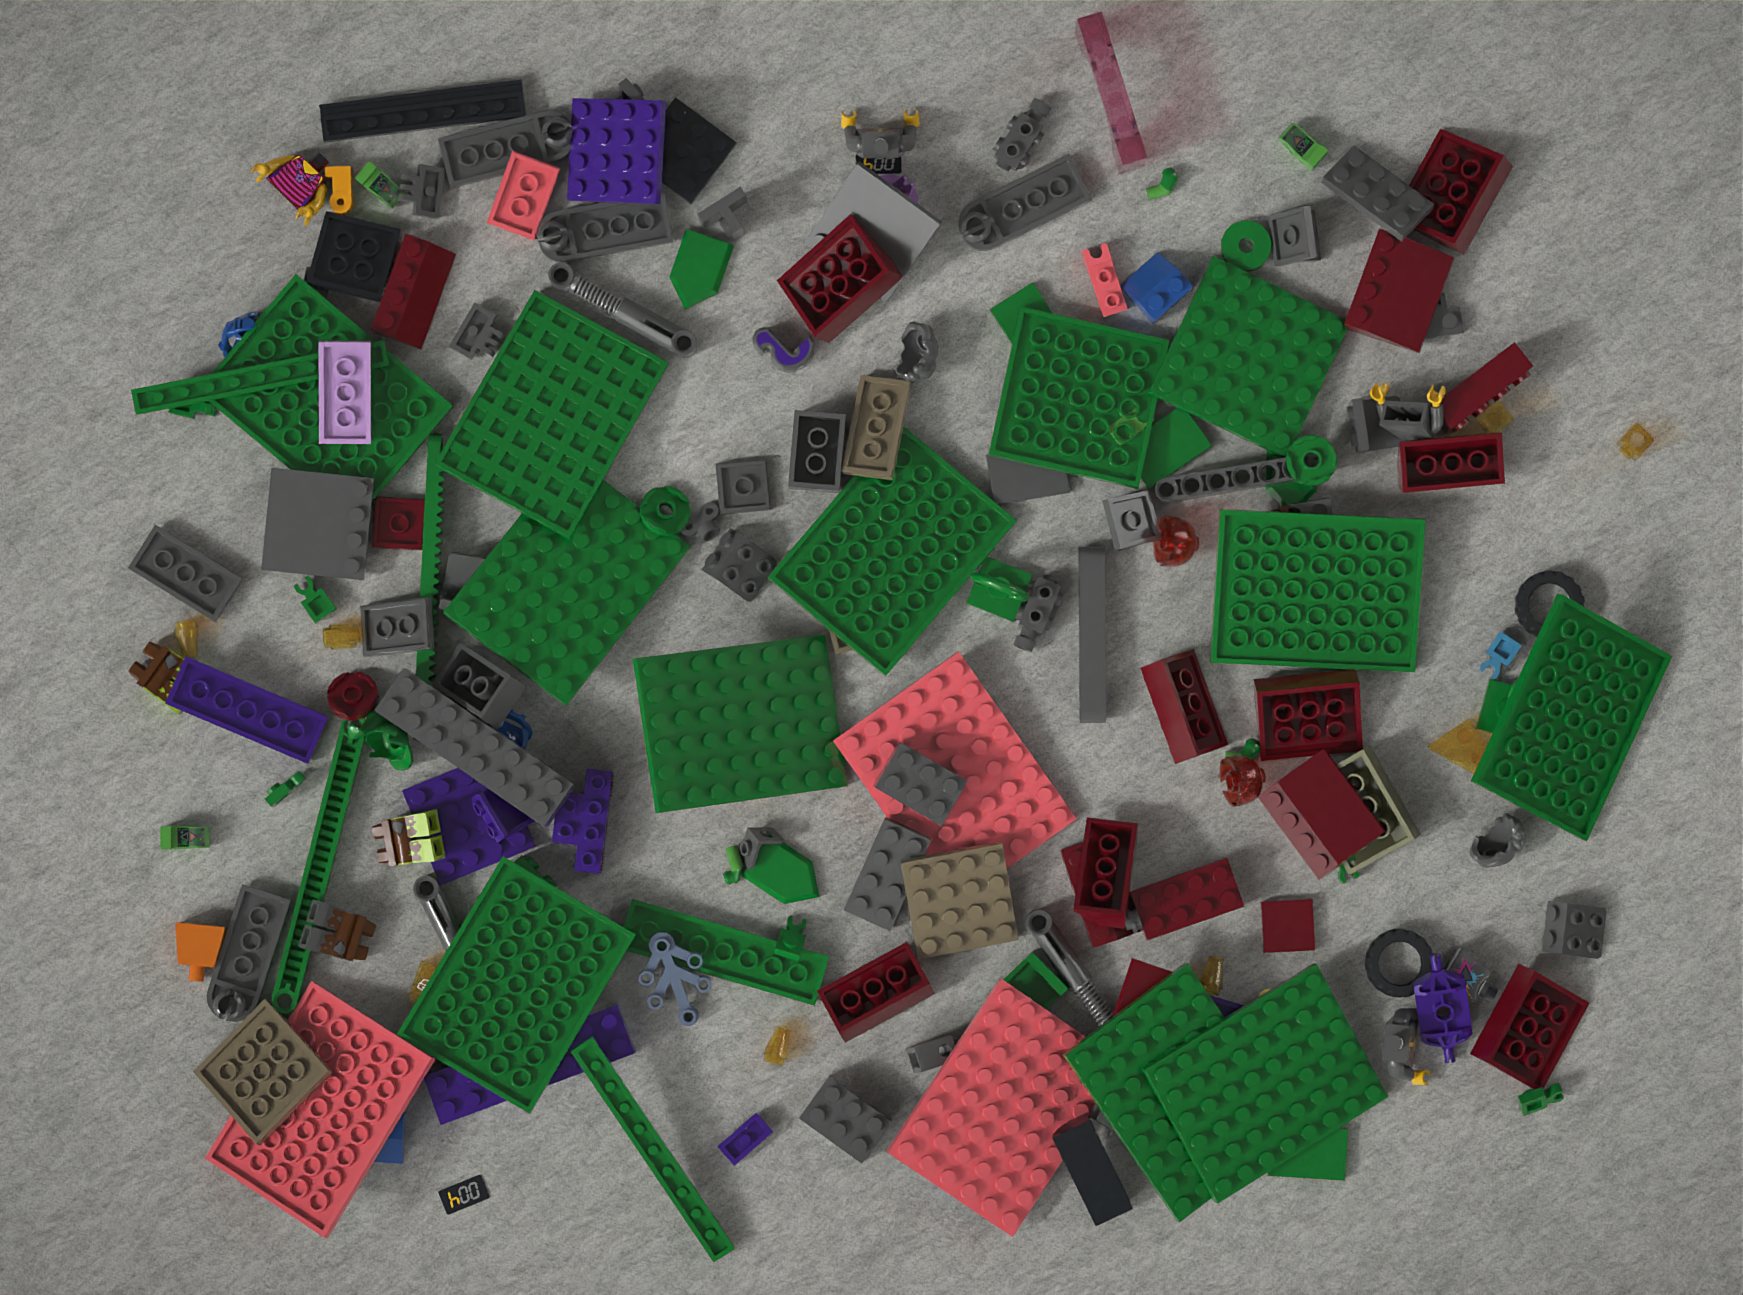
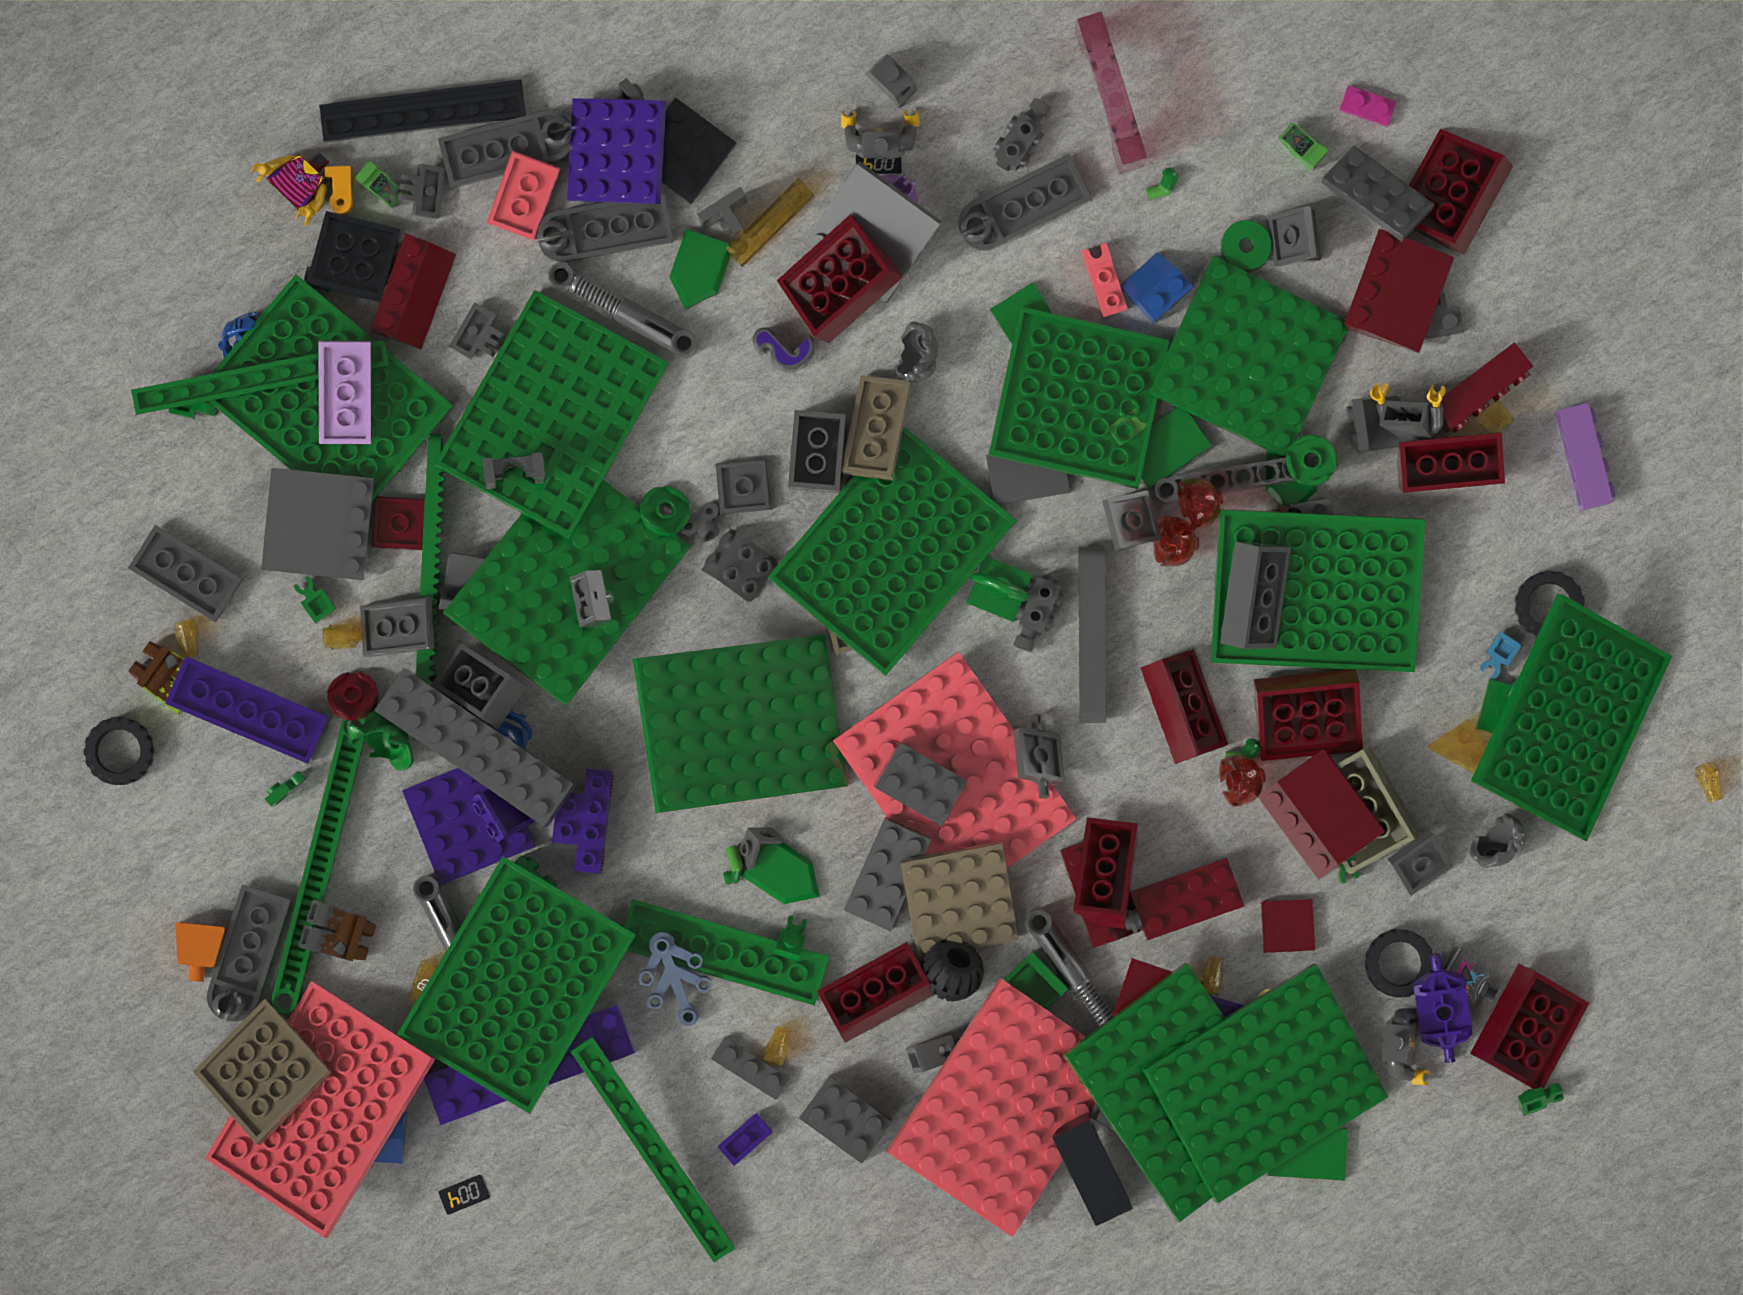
(94, 739): none -> black tyre
(184, 837): leg -> none
(400, 839): hips -> none
(531, 466): none -> dark grey piece
(591, 598): none -> dark grey piece
(750, 1068): none -> dark grey plate
(770, 222): none -> clear yellow plate
(892, 80): none -> dark grey torso
(953, 970): none -> black wheel
(1039, 756): none -> dark grey plate
(1199, 502): none -> clear red cylinder
(1255, 595): none -> dark grey slope
(1367, 106): none -> dark pink plate
(1420, 862): none -> dark grey plate
(1574, 929): dark grey bracket -> none
(1584, 456): none -> medium lavender brick
(1628, 449): clear yellow bracket -> none
(1709, 779): none -> clear yellow cone

